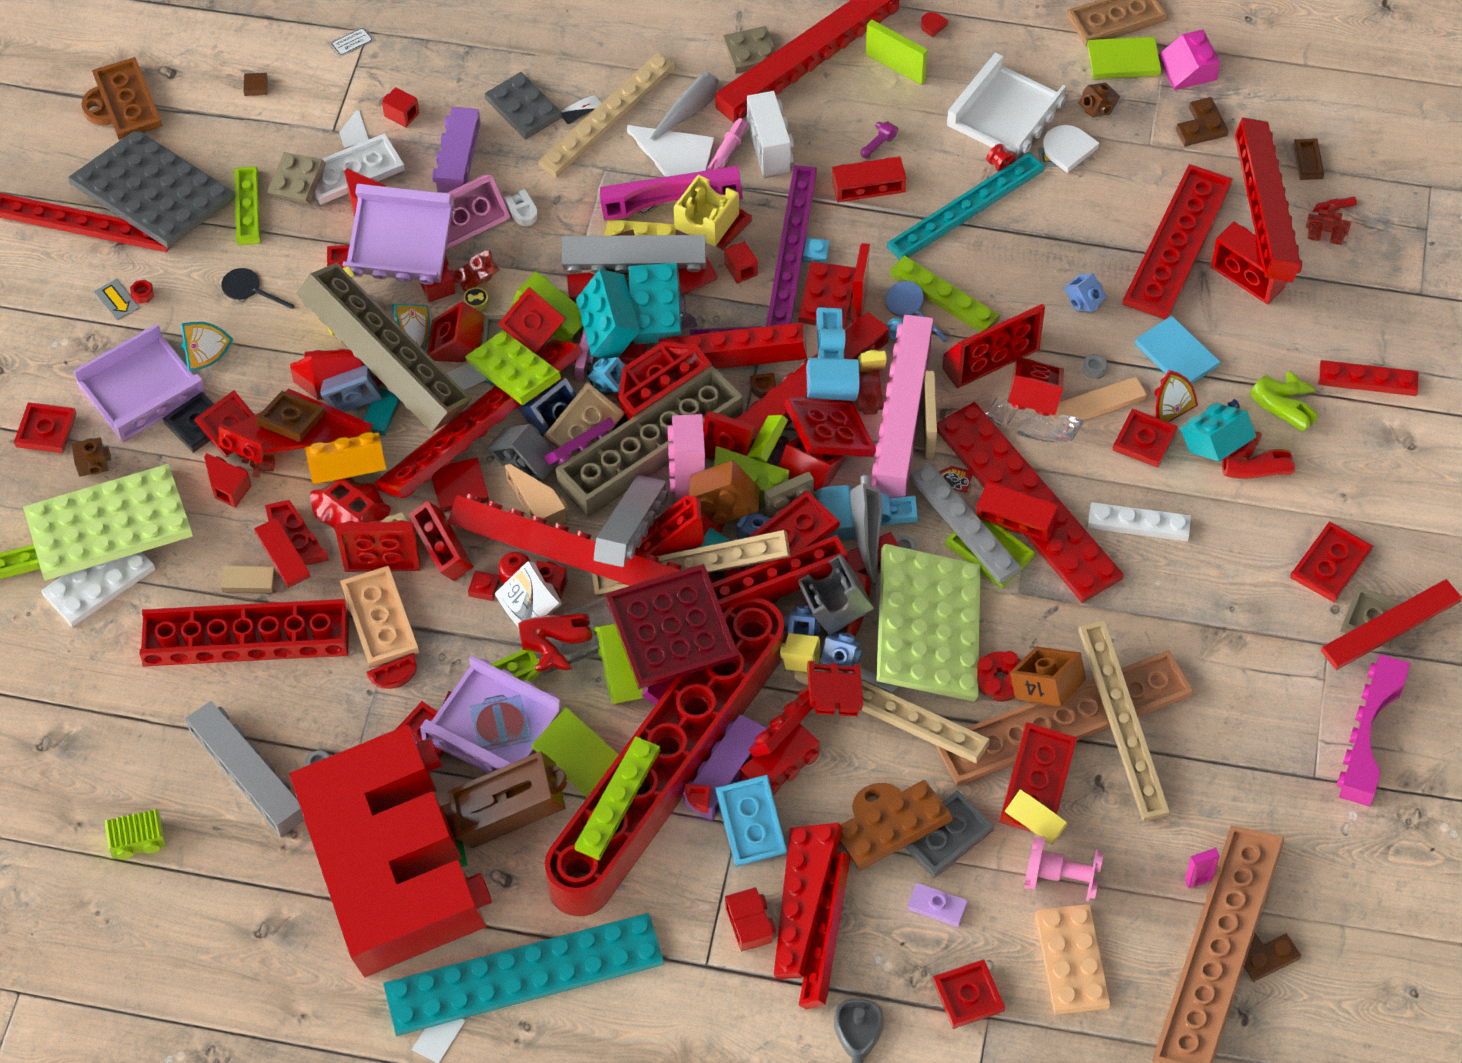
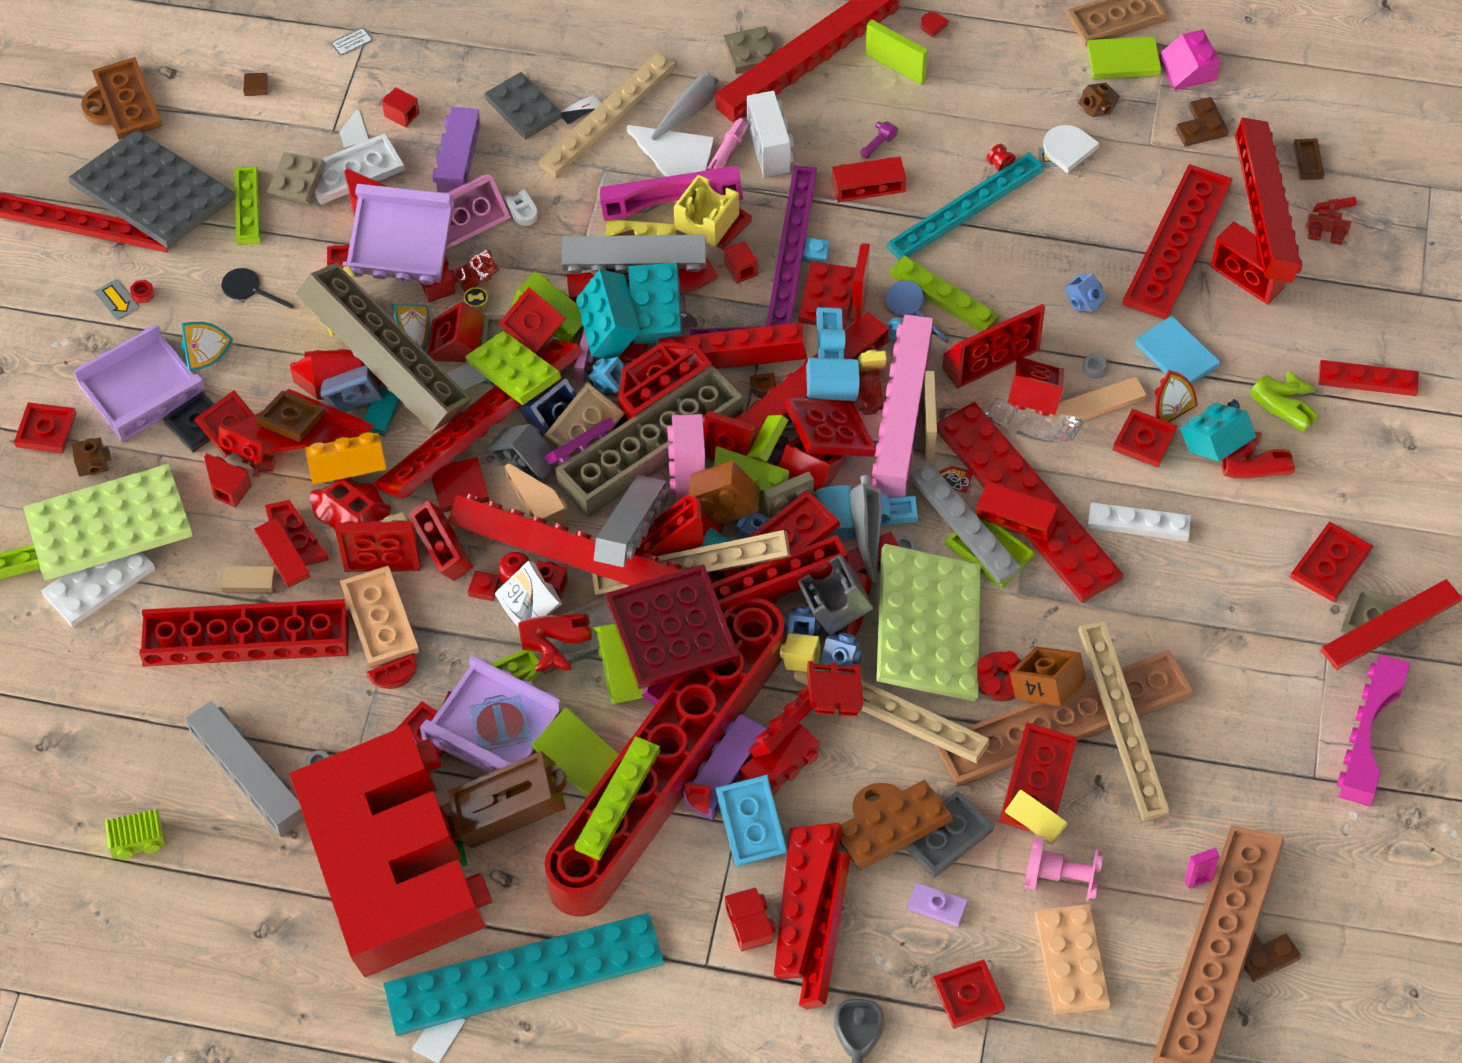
(872, 678): white sticker -> none
(1004, 108): white panel -> none

